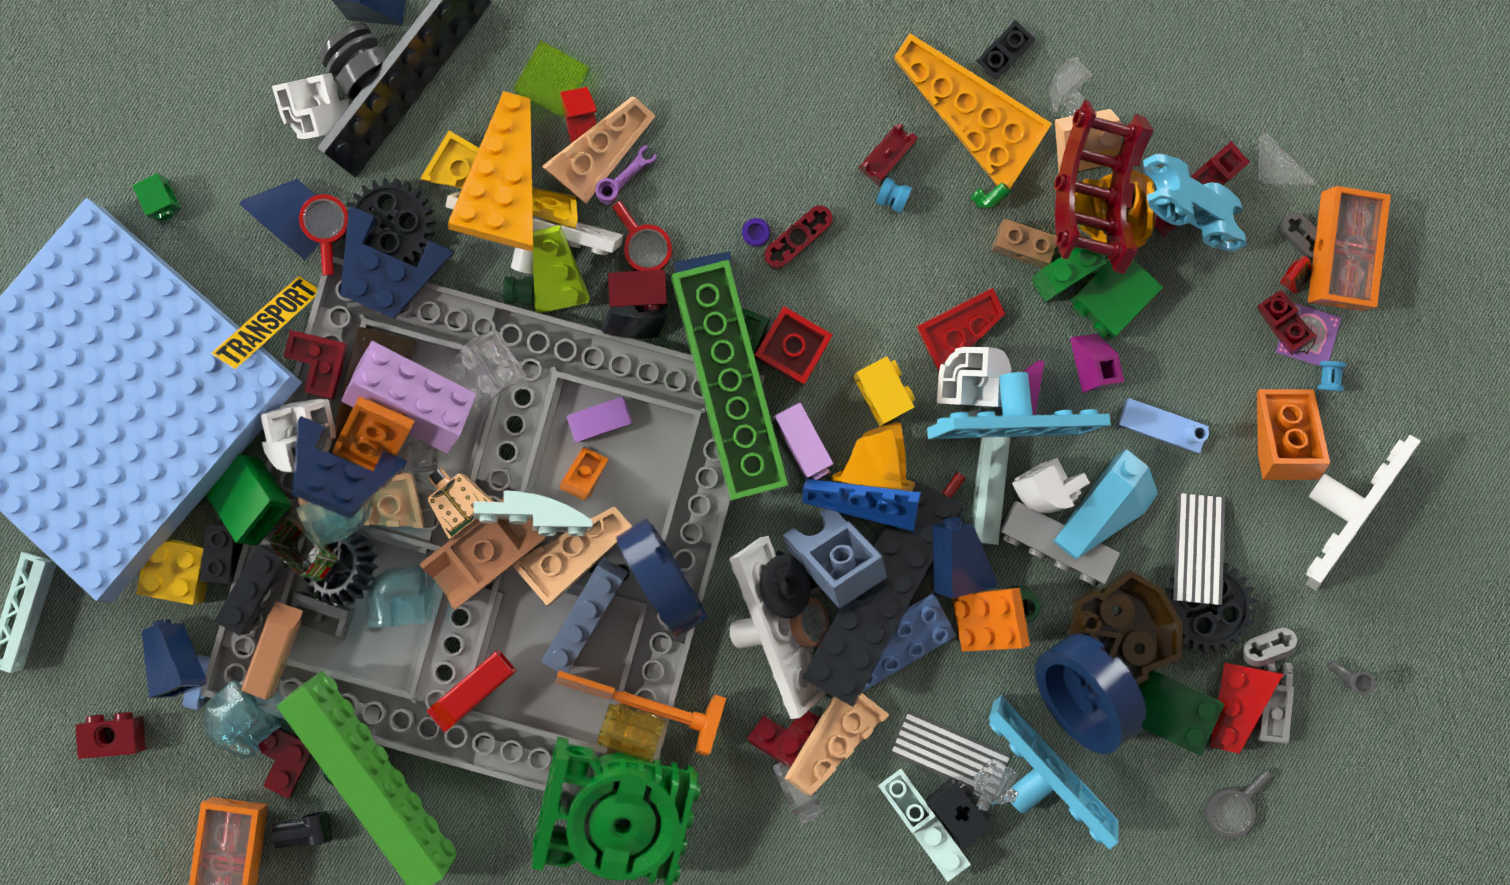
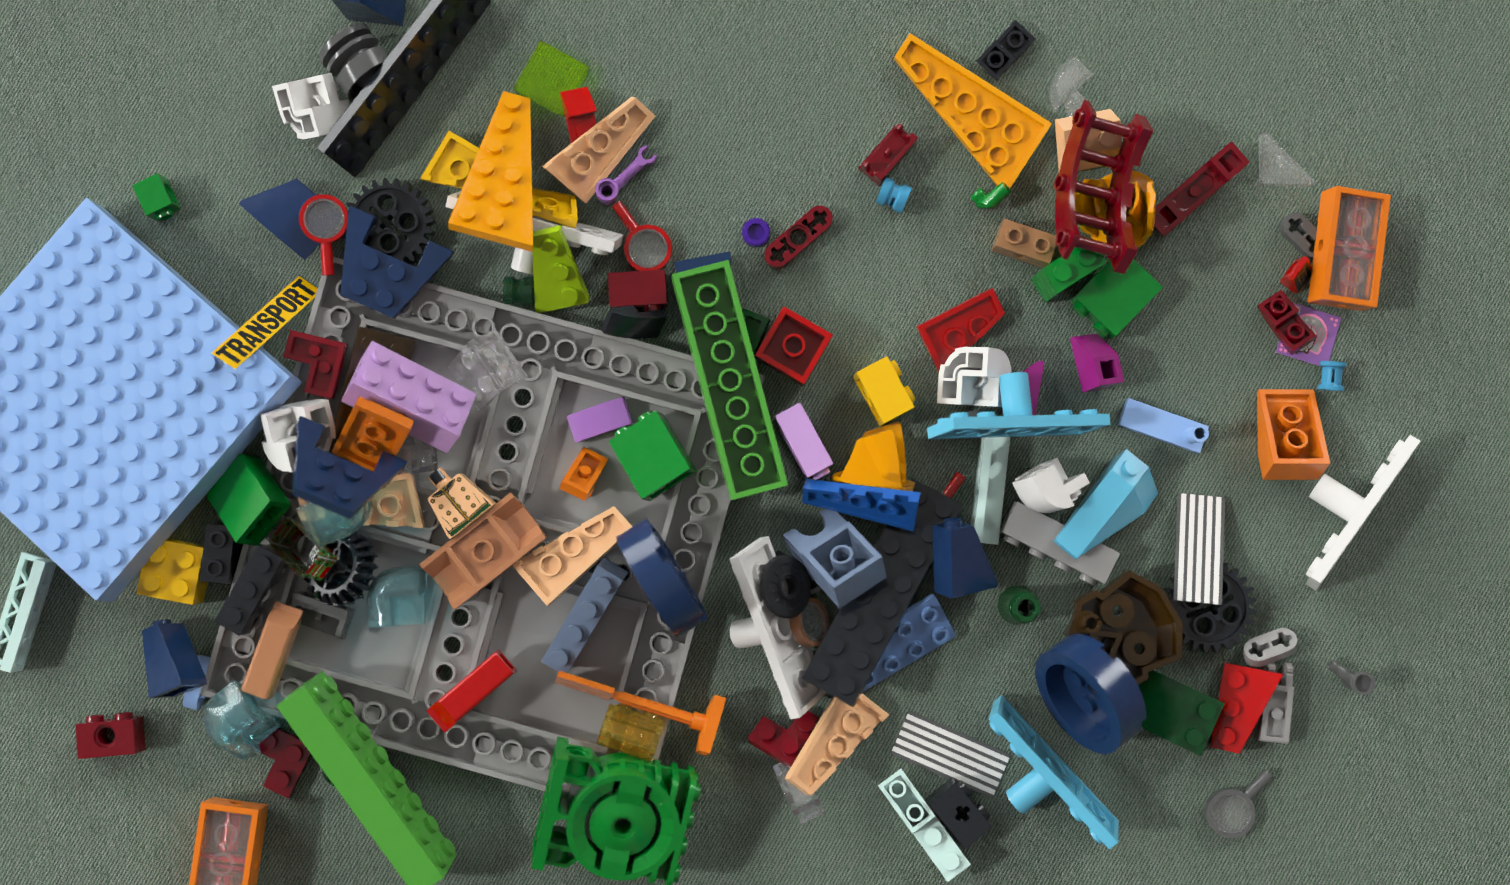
(308, 830): black piece -> none
(546, 514): light aqua slope -> none
(652, 455): none -> green brick
(991, 620): orange plate -> none
(994, 784): clear piece -> none
(1185, 201): medium azure piece -> none

